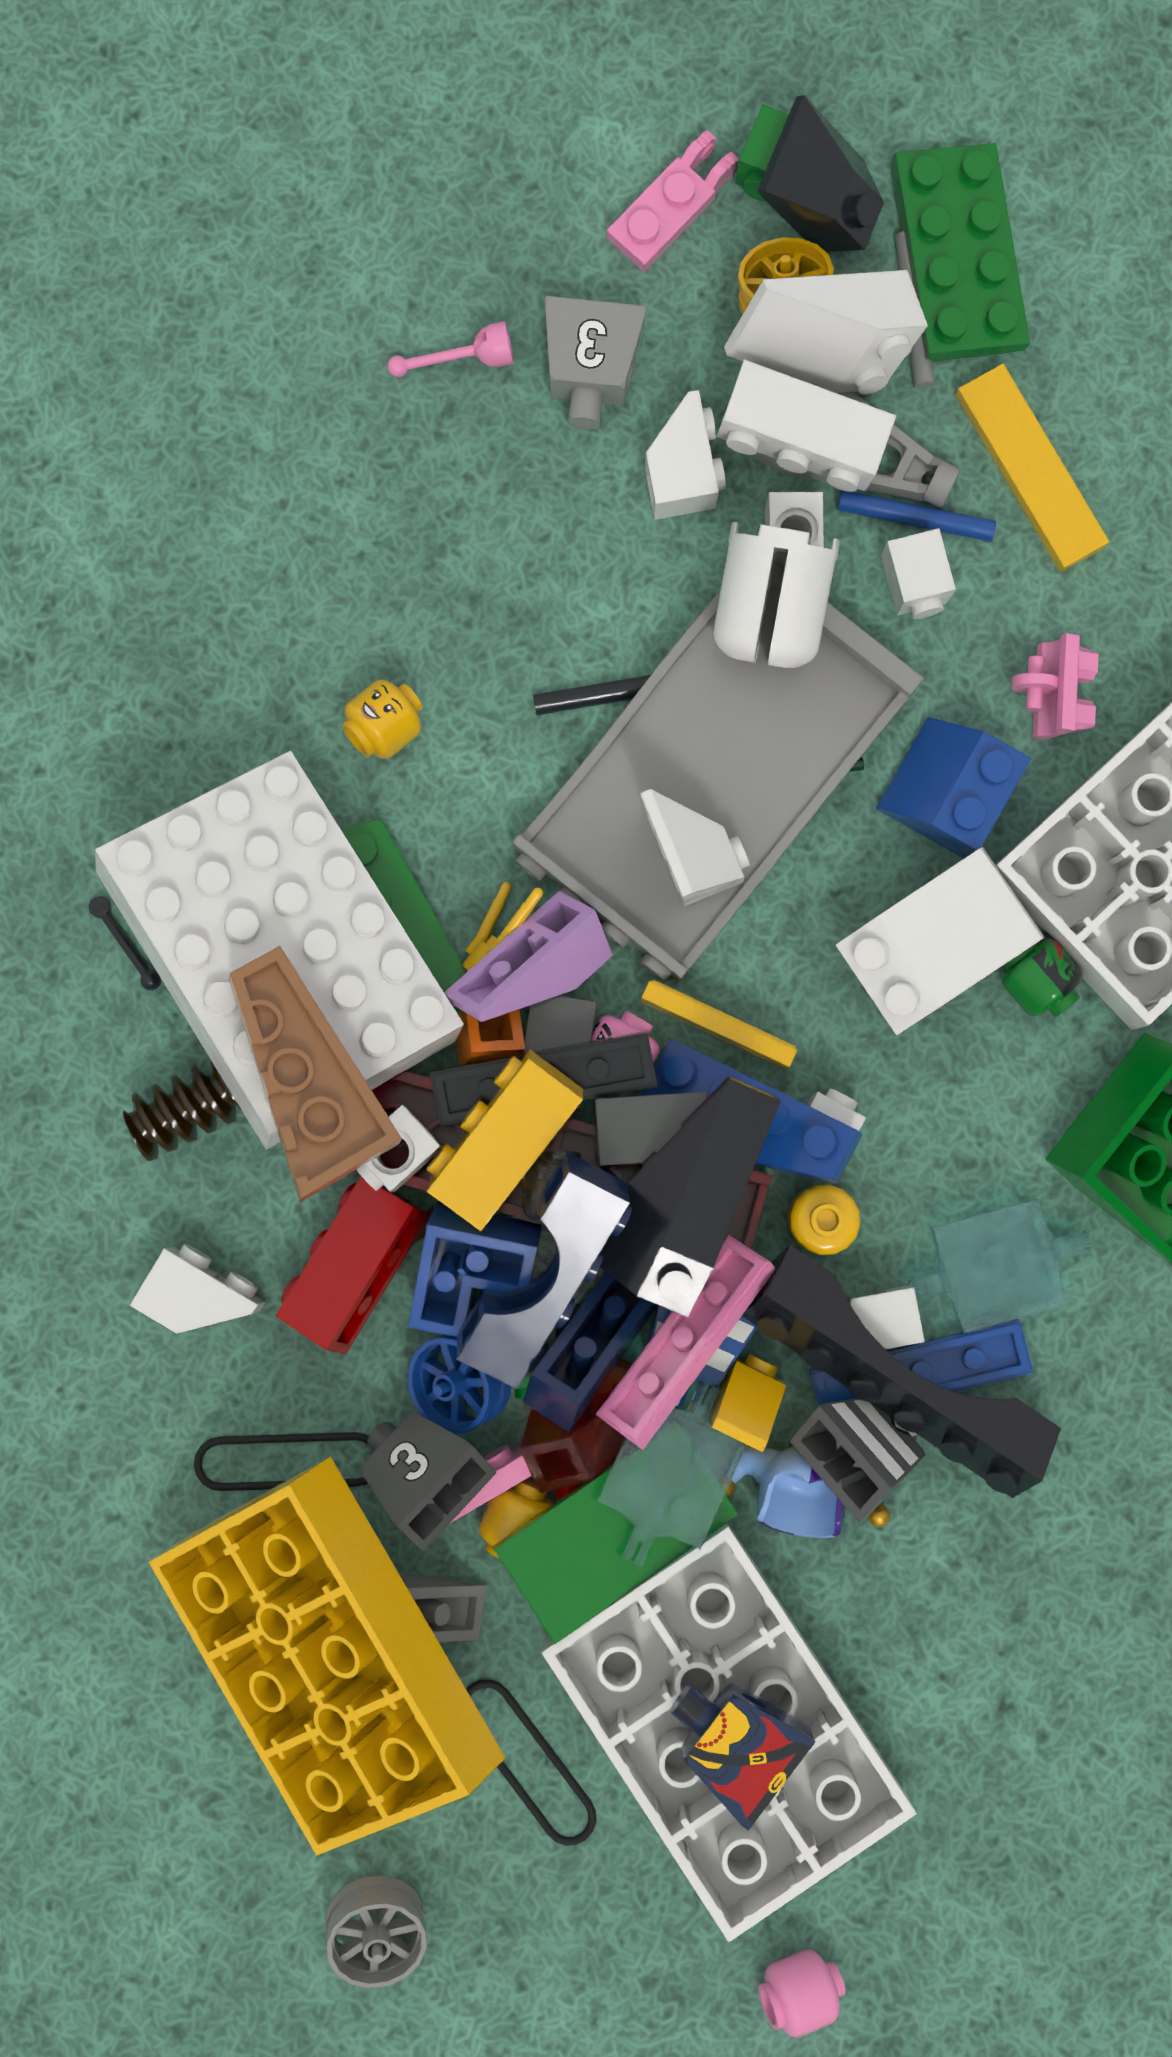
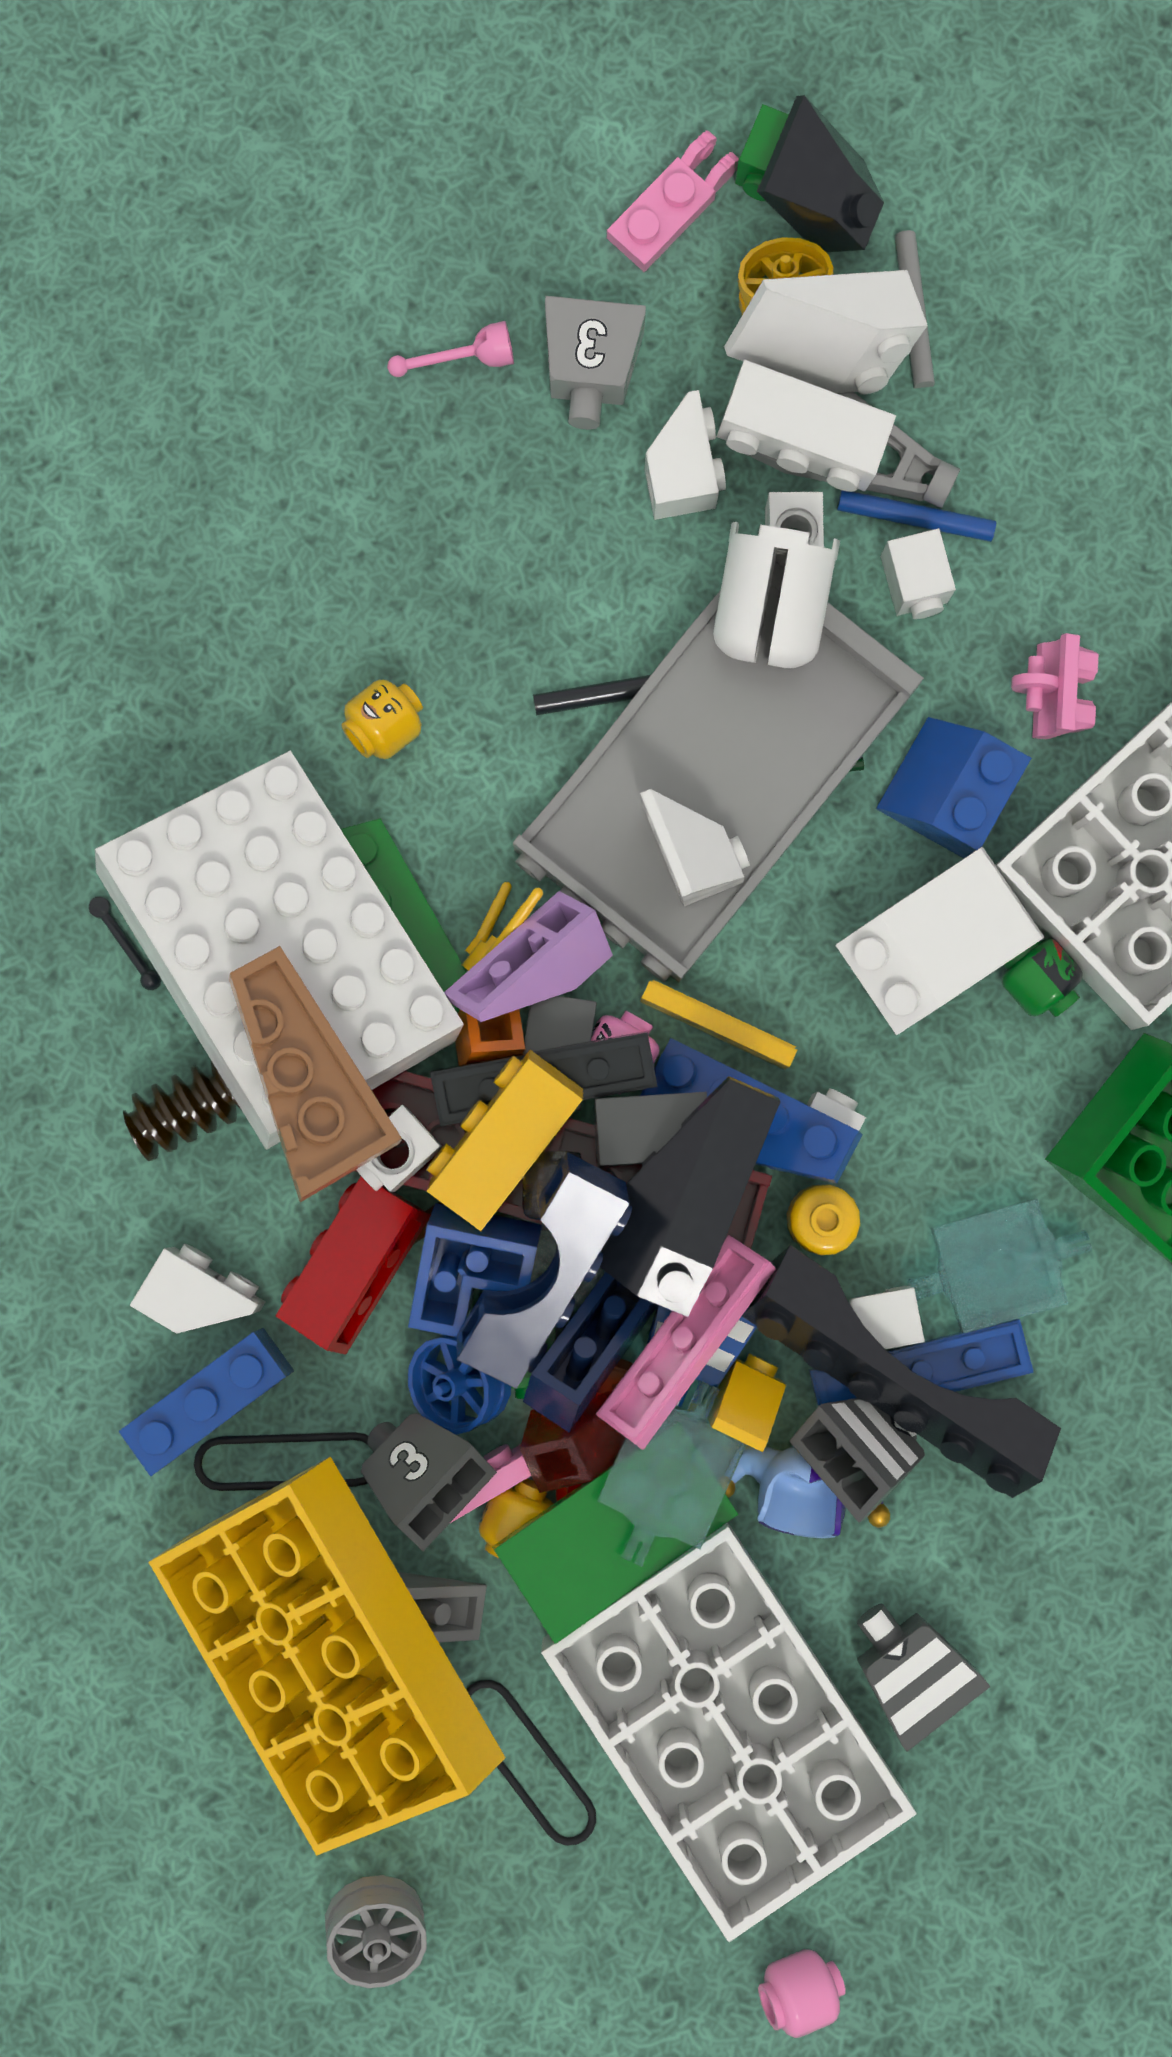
(206, 1401): none -> blue brick
(741, 1747): torso -> none
(915, 1674): none -> dark grey torso
(961, 251): green plate -> none
(1031, 468): yellow tile -> none

